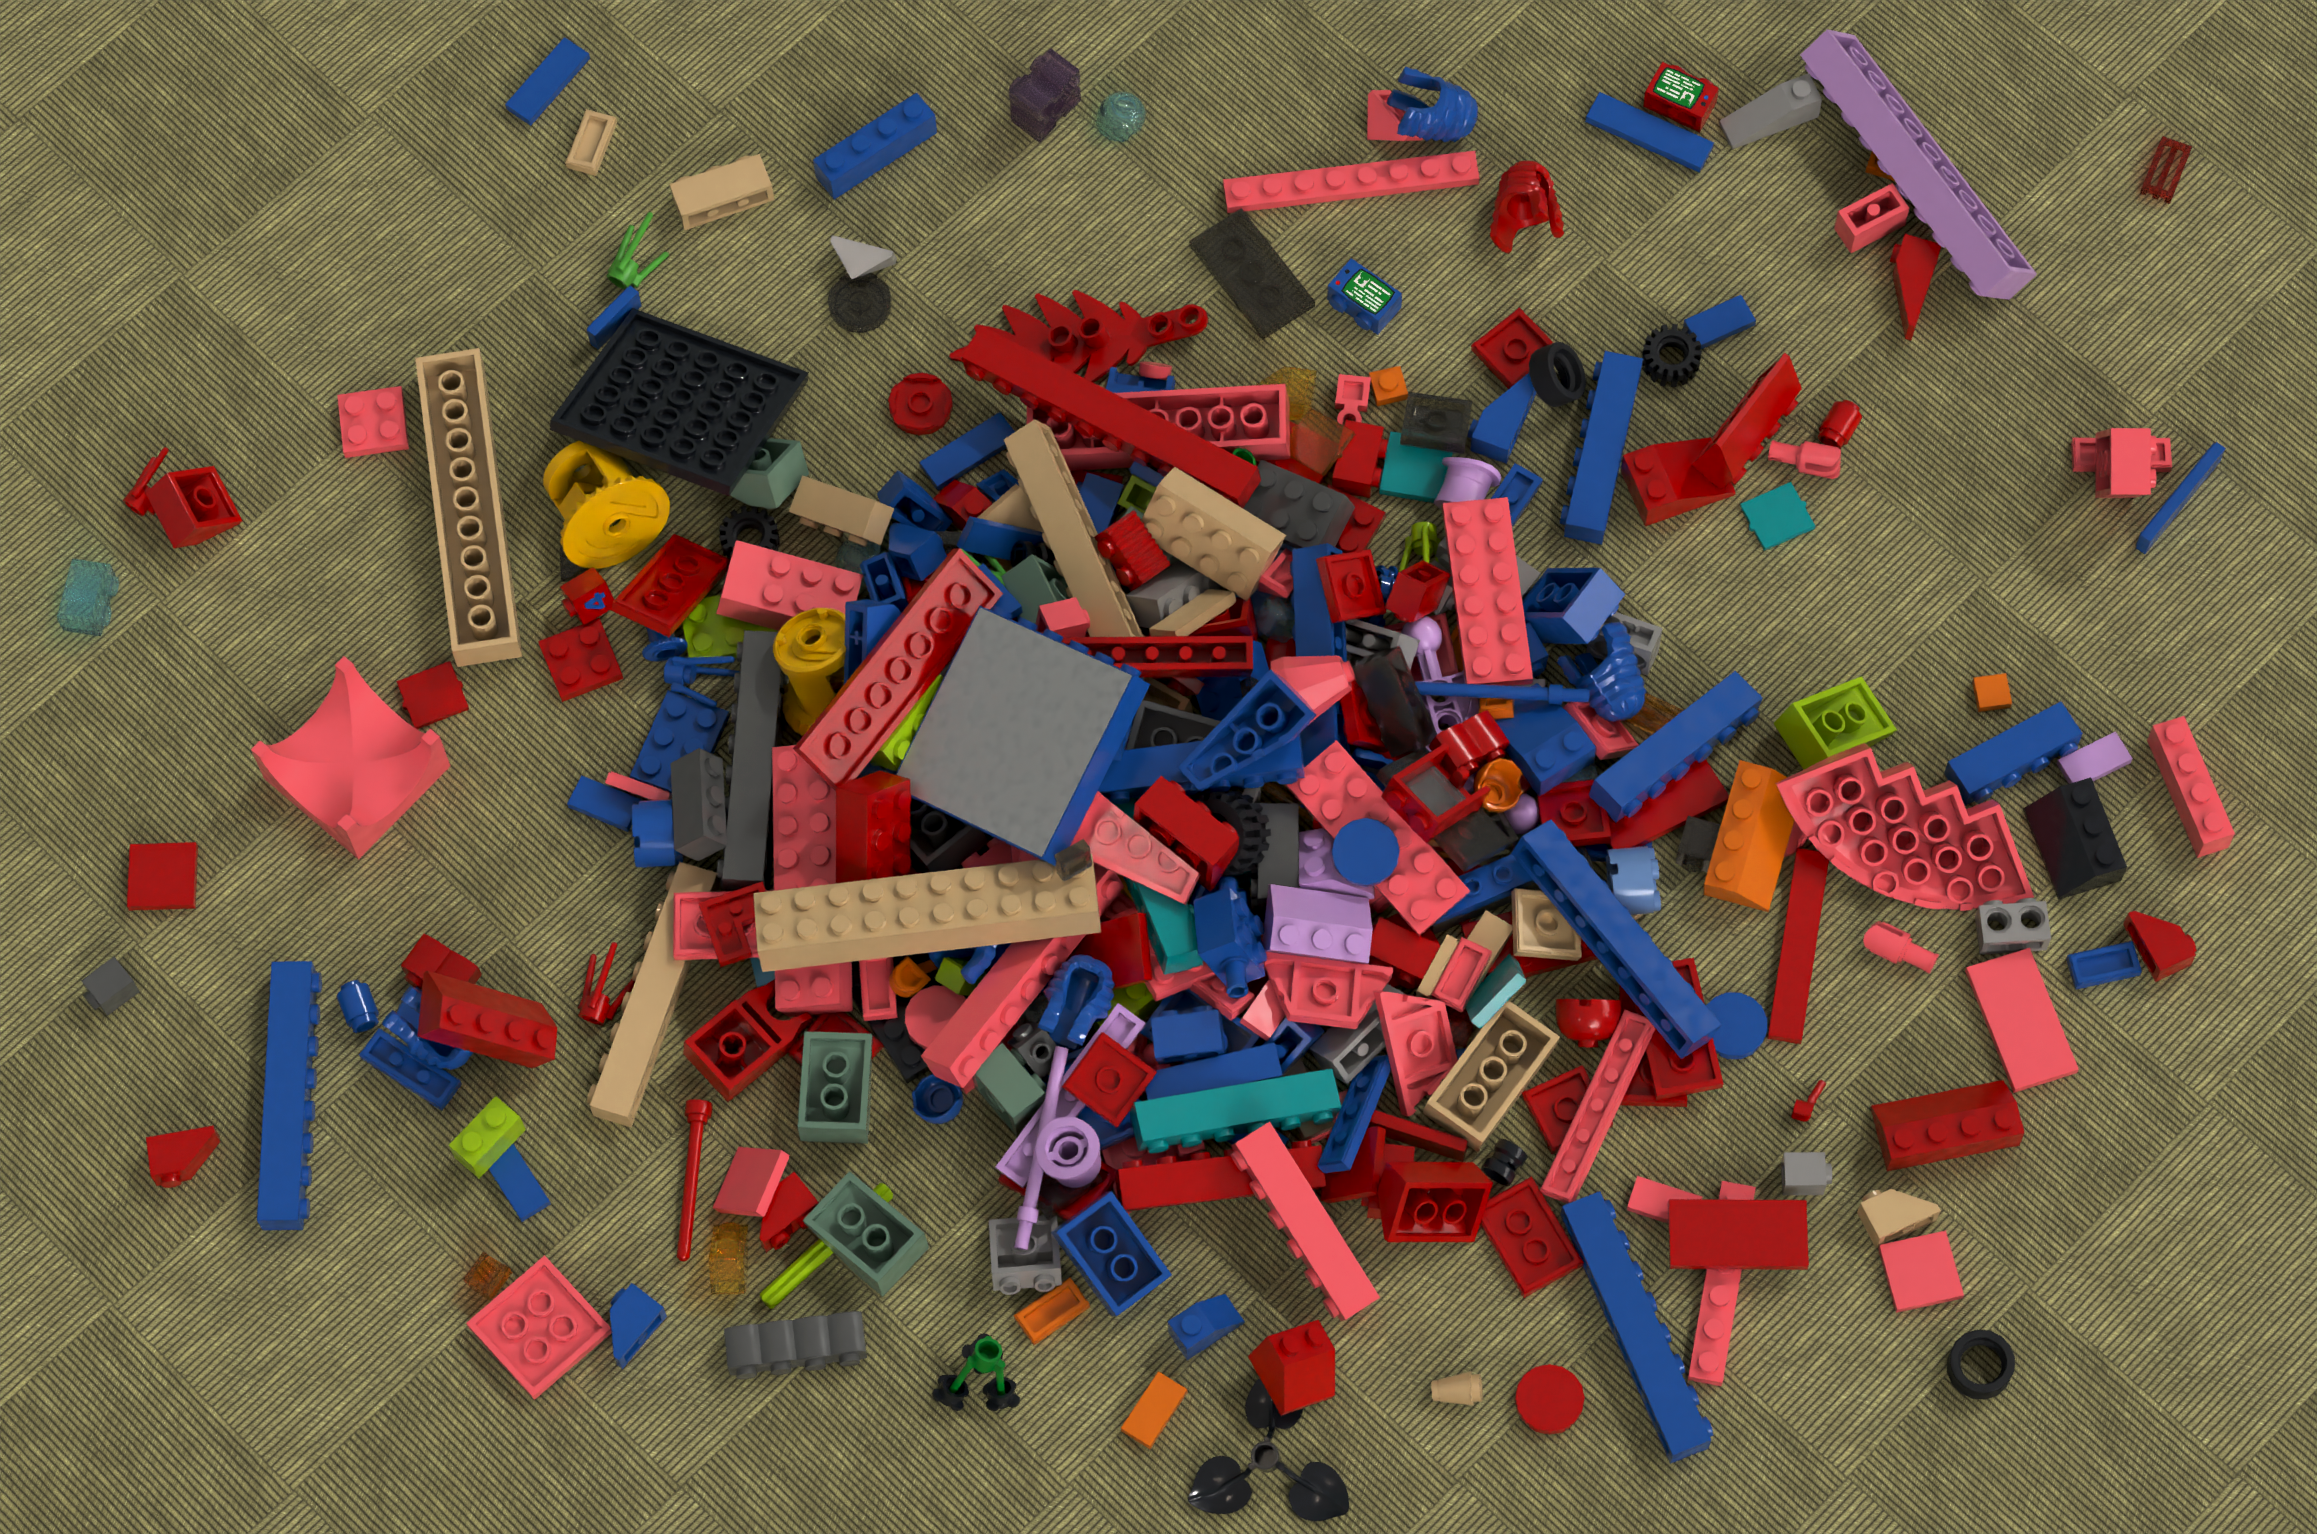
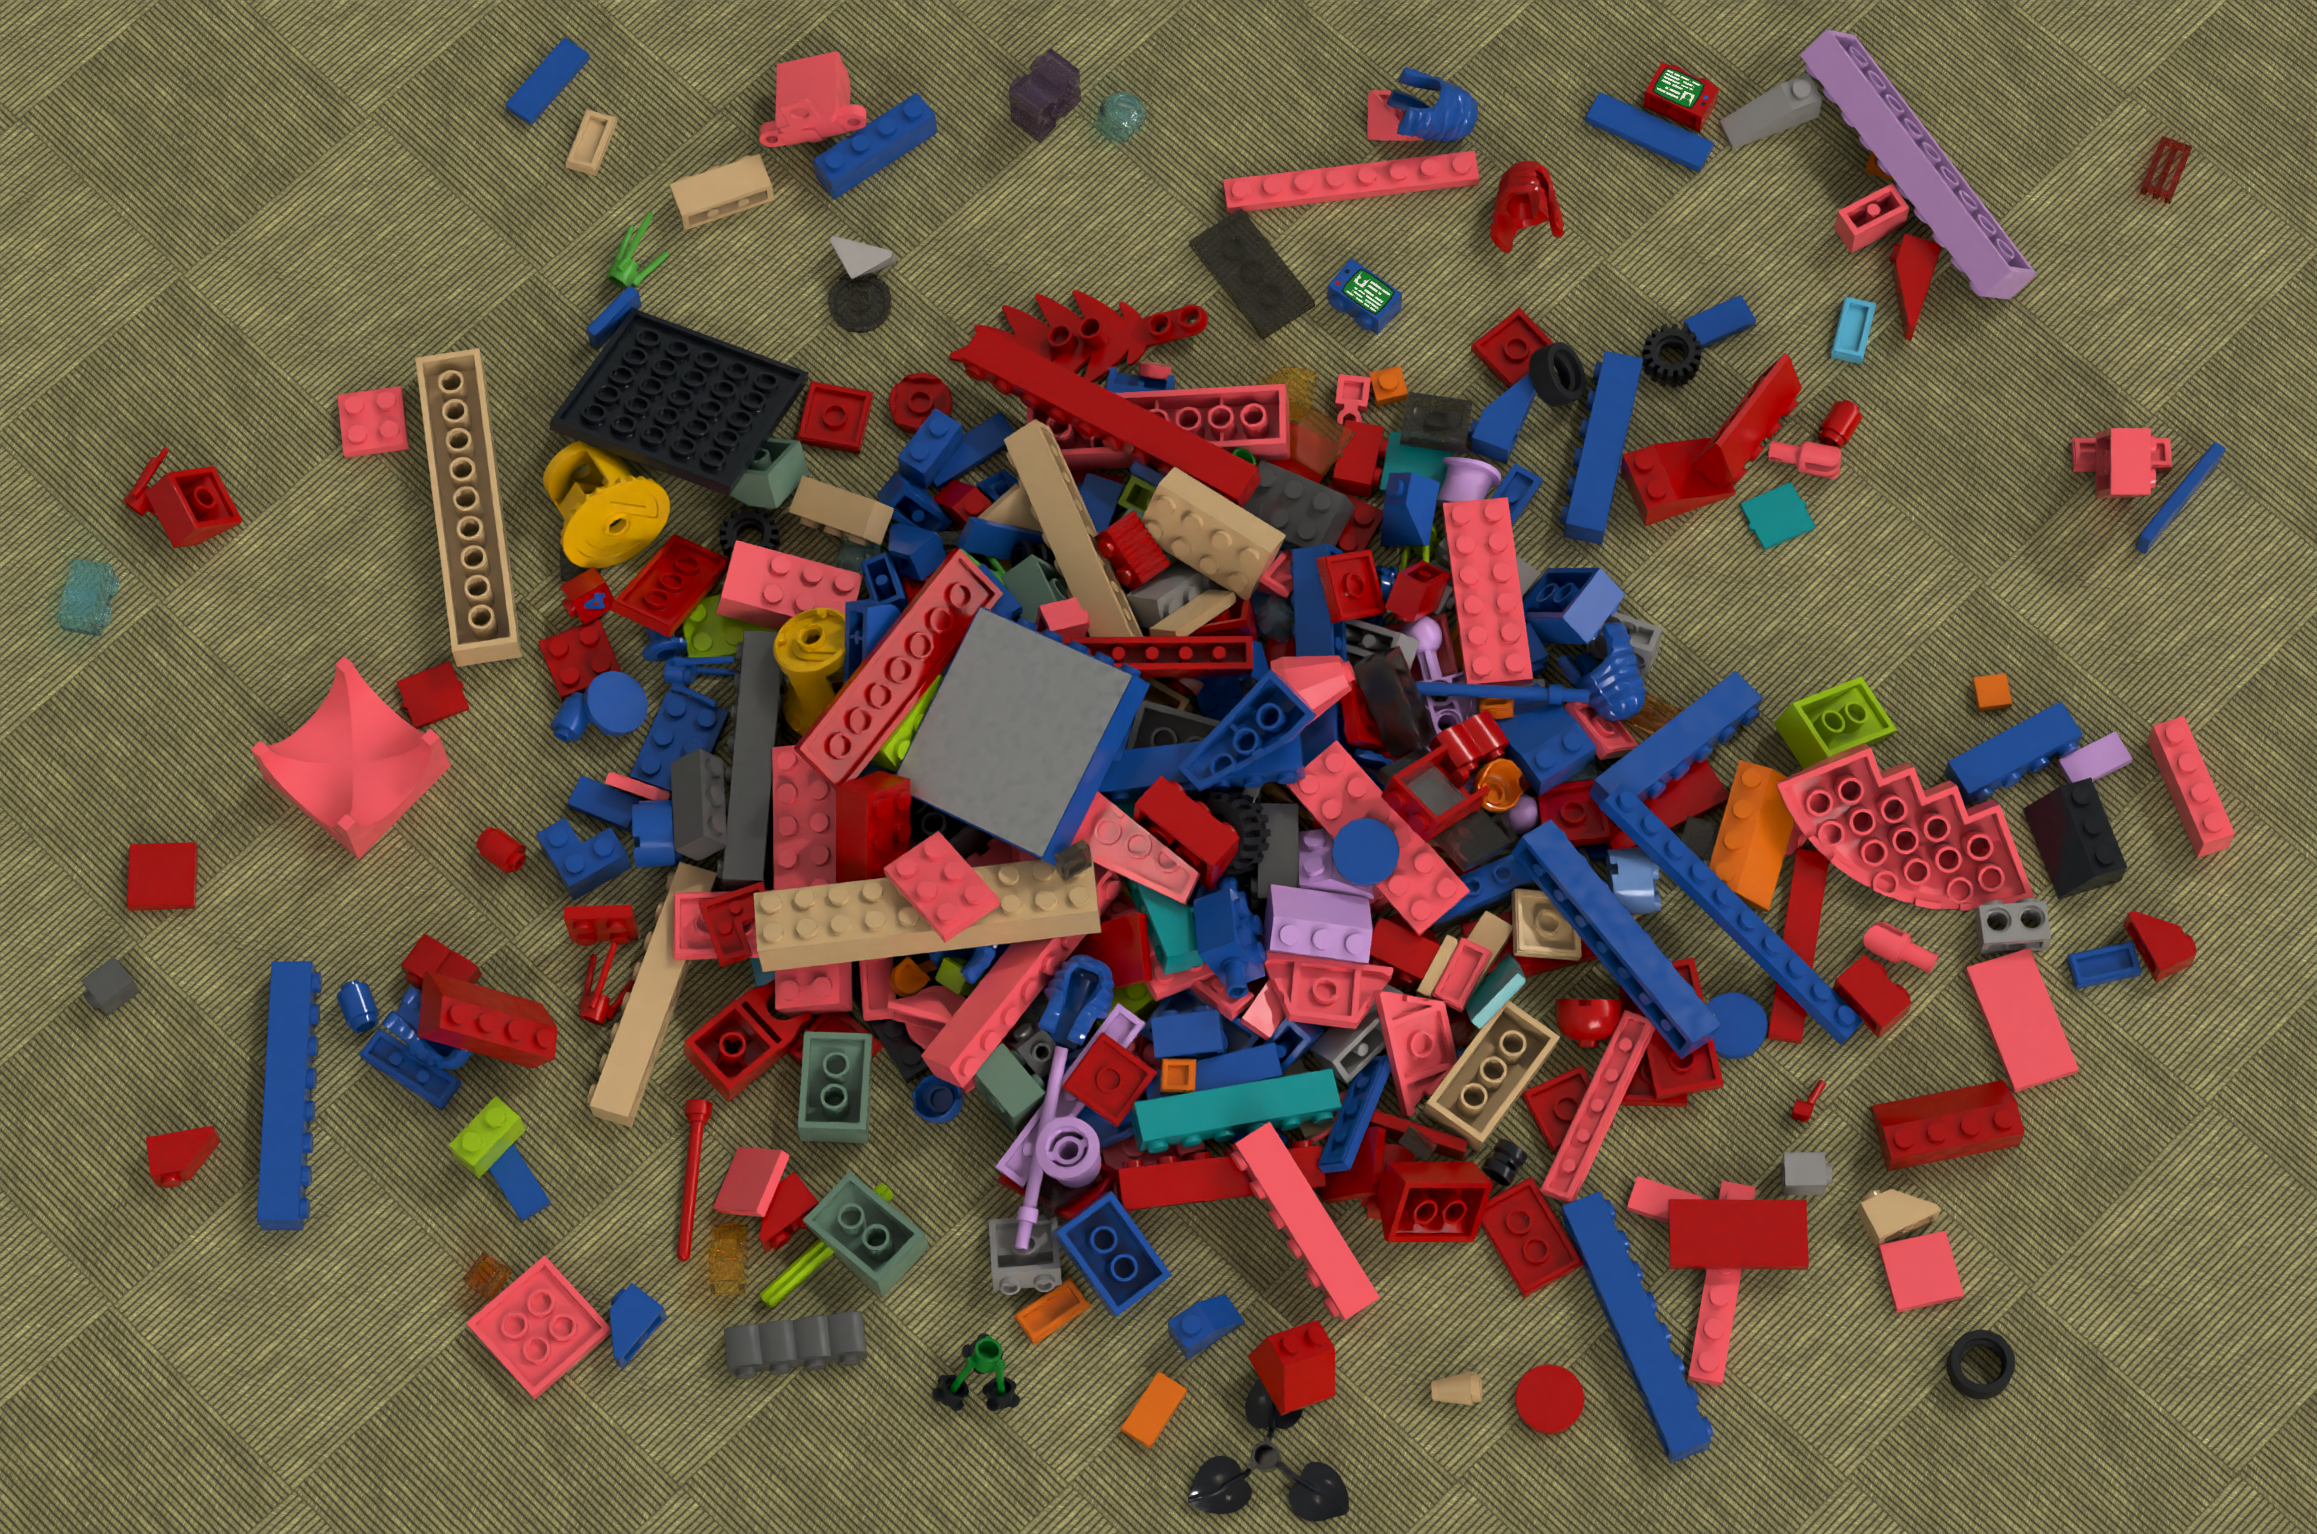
(501, 849): none -> red brick
(570, 719): none -> blue brick
(585, 864): none -> blue brick
(601, 923): none -> red plate
(615, 703): none -> blue tile
(812, 102): none -> coral piece
(835, 417): none -> red tile
(920, 1010): none -> coral slope
(930, 448): none -> blue brick
(941, 886): none -> coral plate
(1178, 1076): none -> orange tile
(1408, 510): none -> blue slope
(1417, 1143): none -> clear smoke tile
(1731, 913): none -> blue plate
(1853, 330): none -> medium azure tile
(1873, 995): none -> red brick

